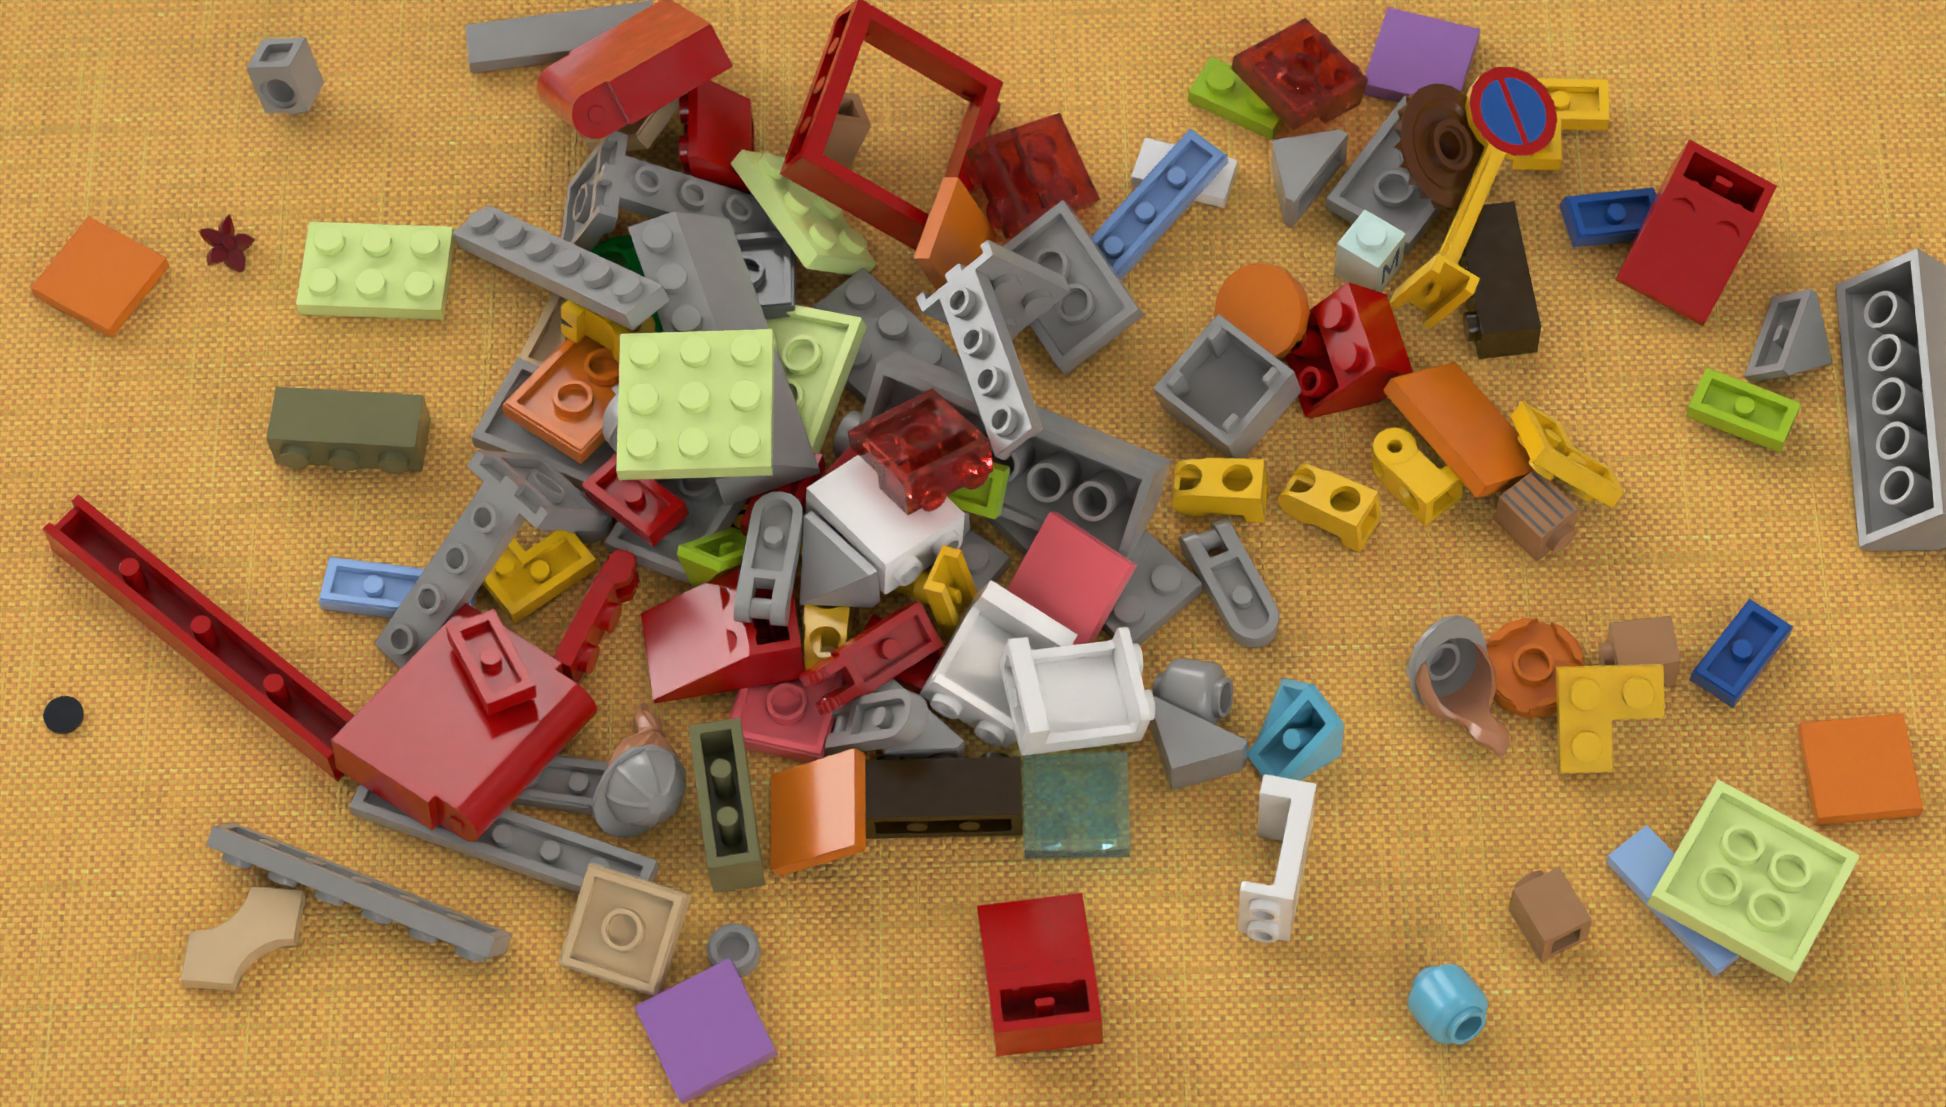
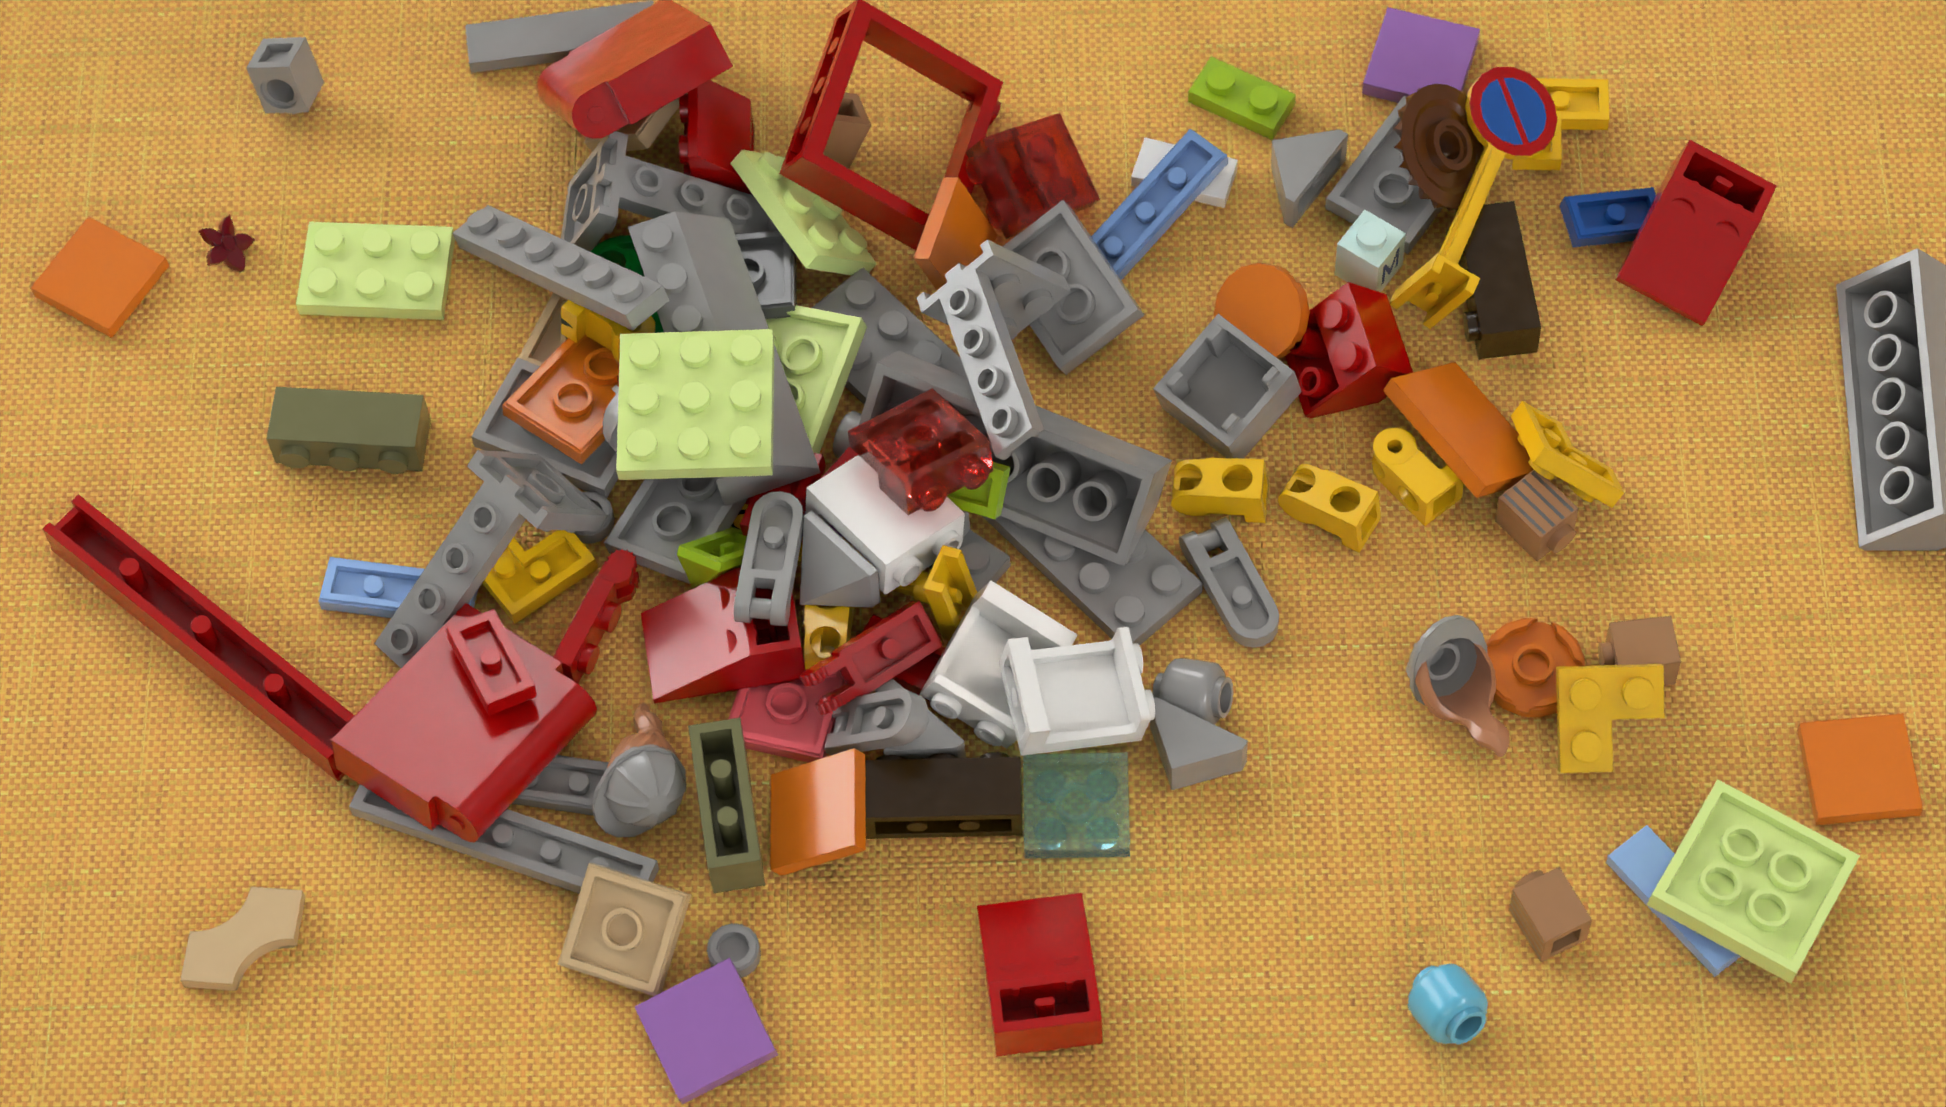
(63, 715): black piece -> none
(339, 884): light grey plate -> none
(637, 504): red plate -> none
(1072, 577): coral tile -> none
(1286, 816): white panel -> none
(1297, 733): medium azure slope -> none
(1301, 75): clear red plate -> none
(1741, 653): blue plate -> none
(1743, 409): lime plate -> none
(1790, 338): light grey slope -> none

